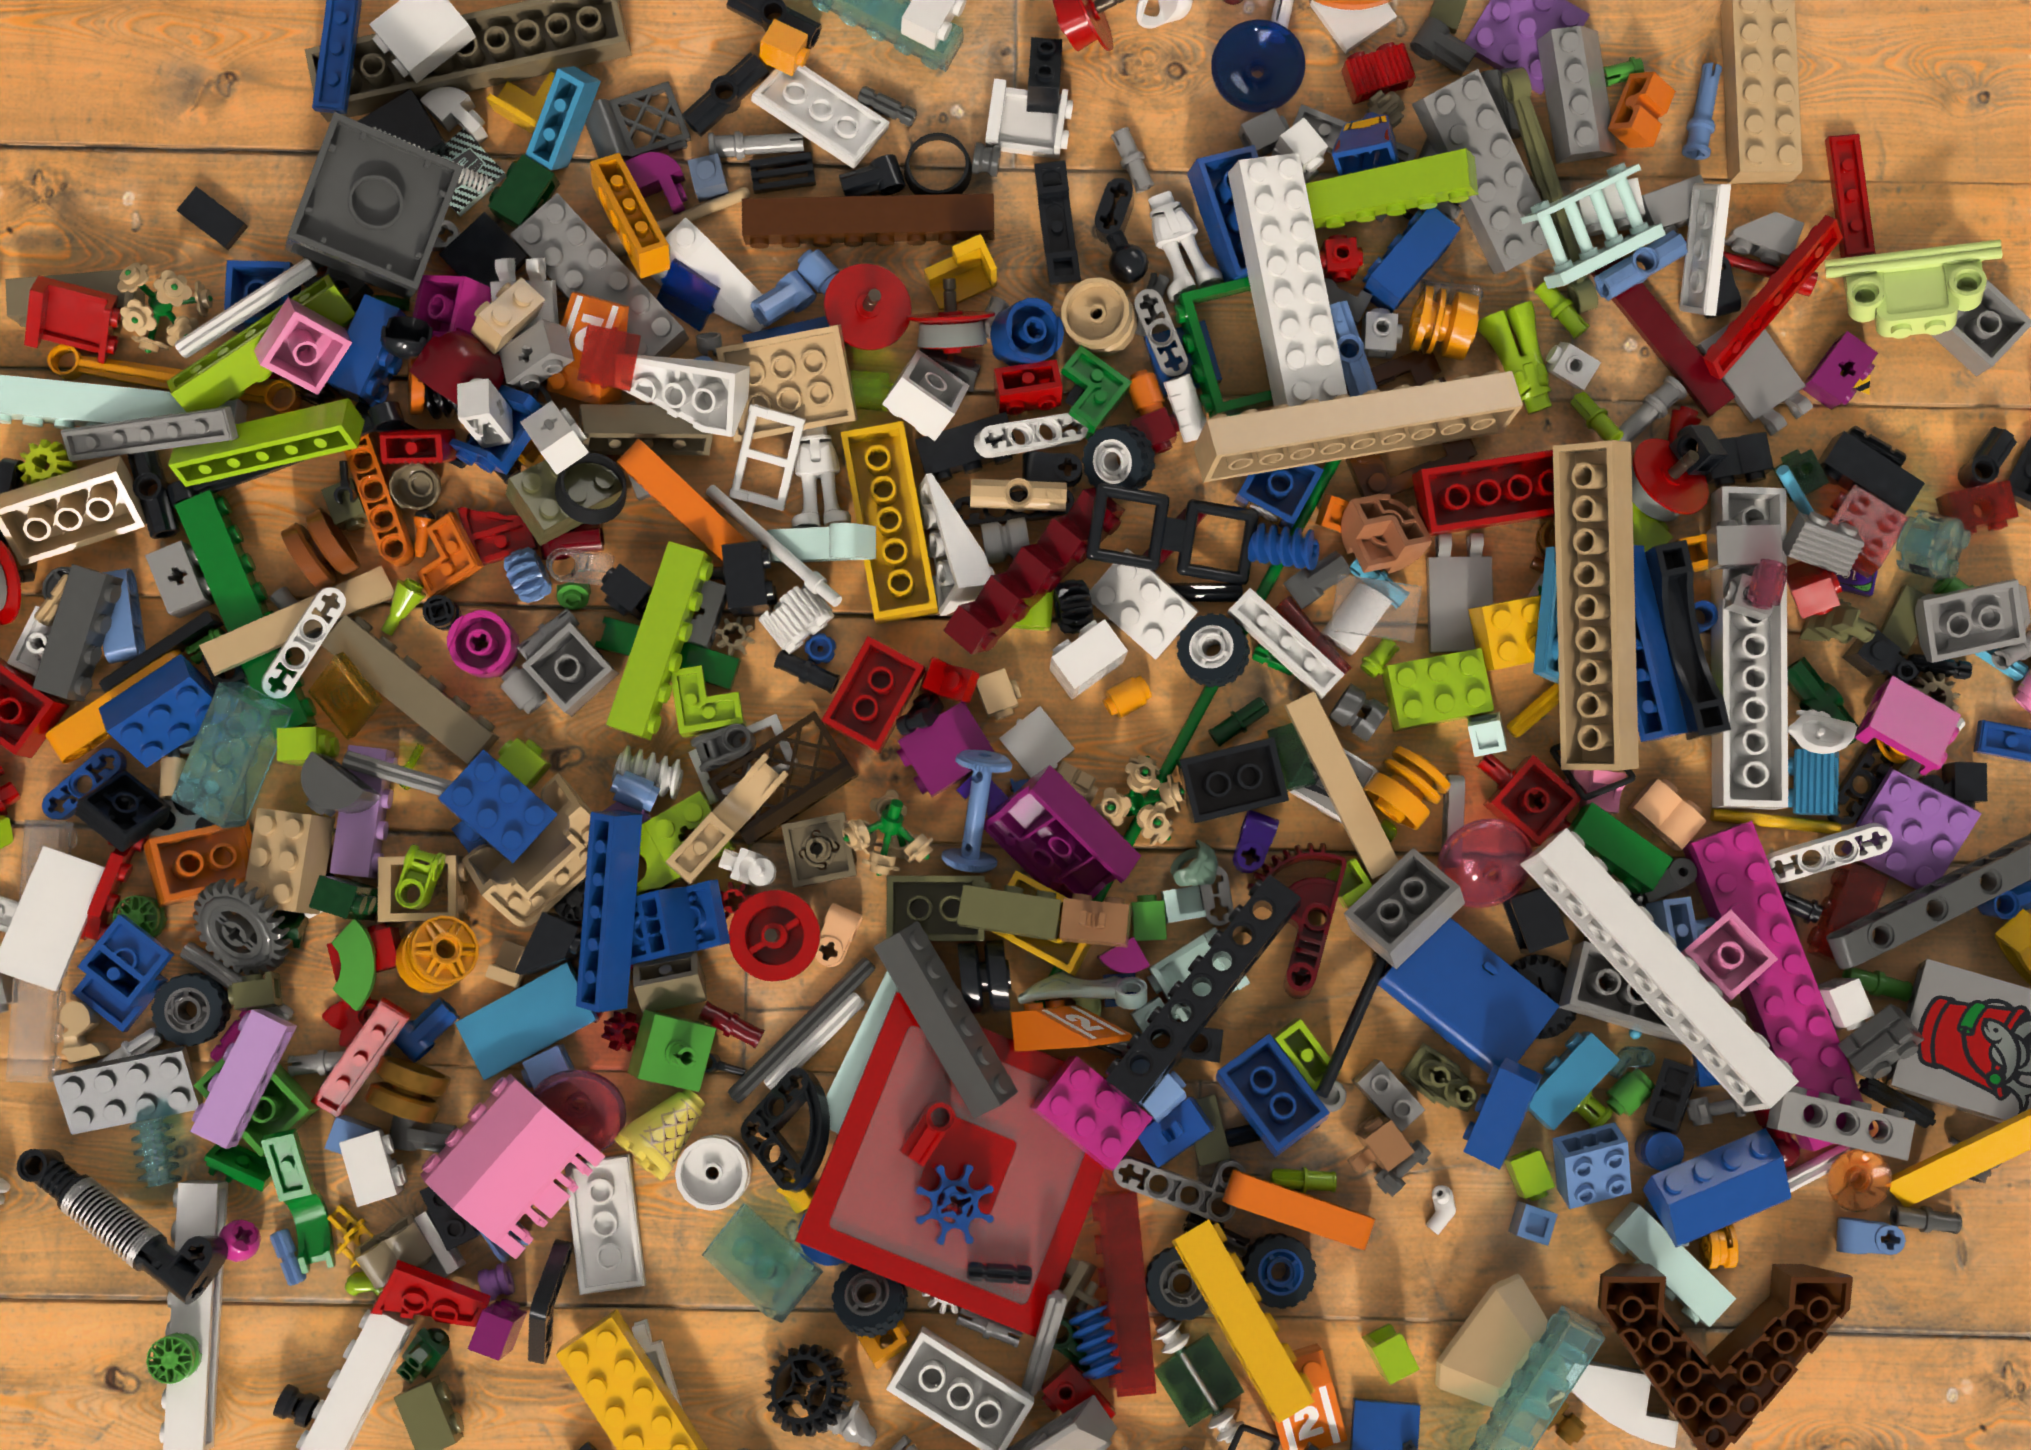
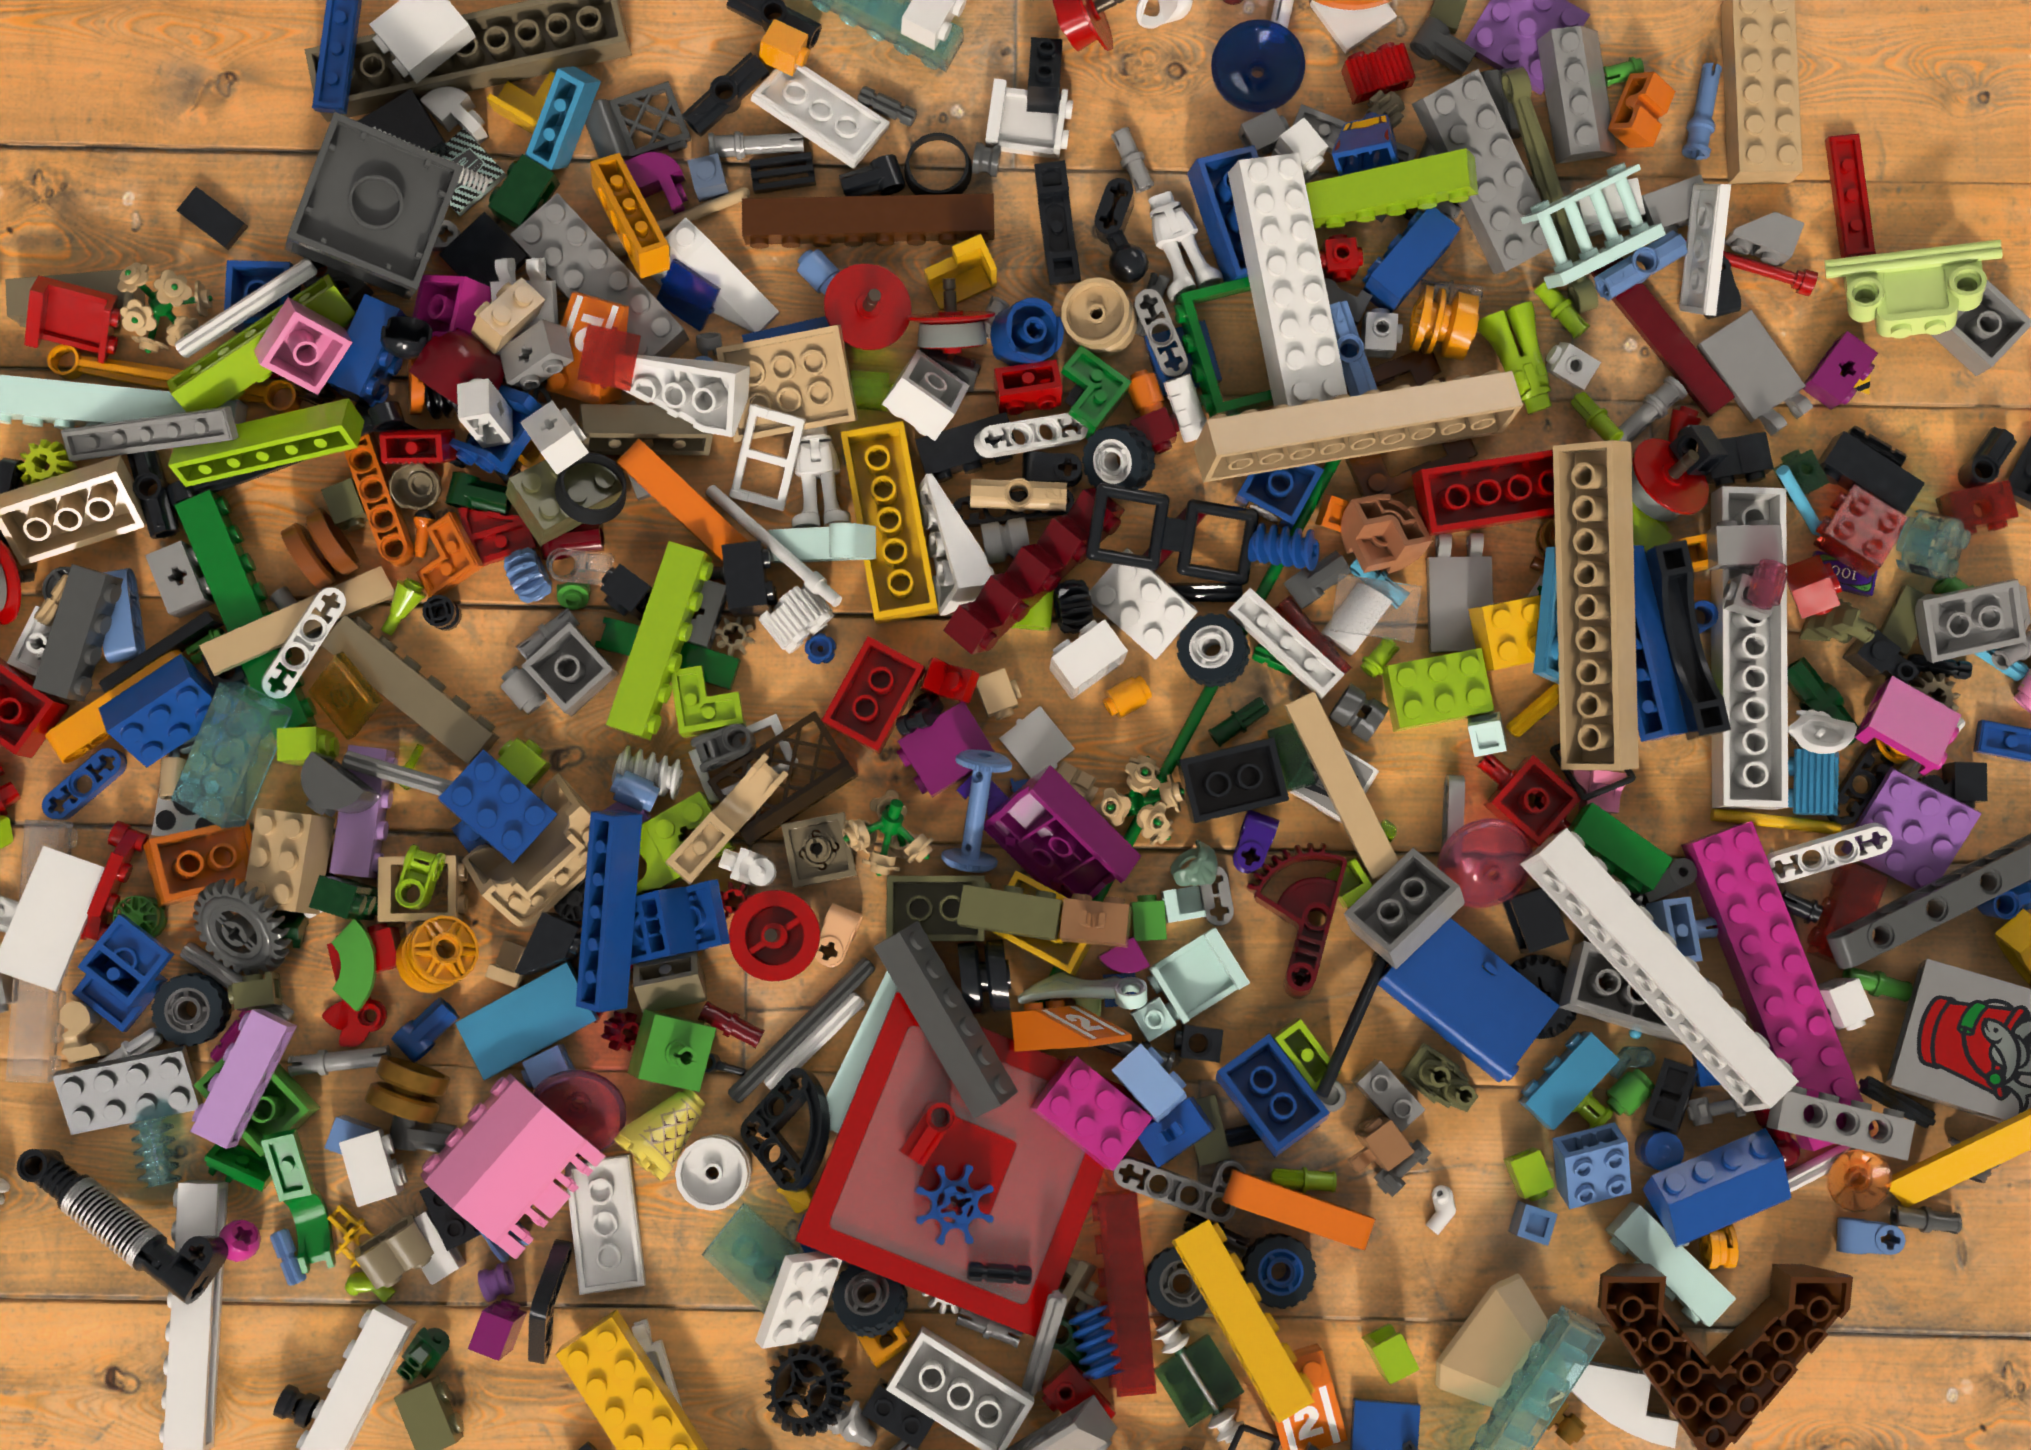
(122, 810): black brick -> none
(174, 1358): bright green wheel -> none
(344, 484): black hand -> none
(360, 1057): tile -> none
(401, 303): piece -> none
(427, 1294): red wing -> none
(473, 493): none -> dark green piece
(483, 626): dark pink brick -> none
(789, 295): medium blue piece -> none
(798, 1299): none -> white plate
(807, 671): black pin -> none
(896, 1415): none -> black brick
(1139, 1087): black brick -> none
(1403, 792): light orange wheel -> none
(1501, 1112): blue brick -> none
(1667, 813): light nougat brick -> none
(1730, 955): bright pink brick -> none
(1772, 297): red plate -> none
(1822, 543): light grey brick -> none
(1881, 1042): dark grey brick -> none

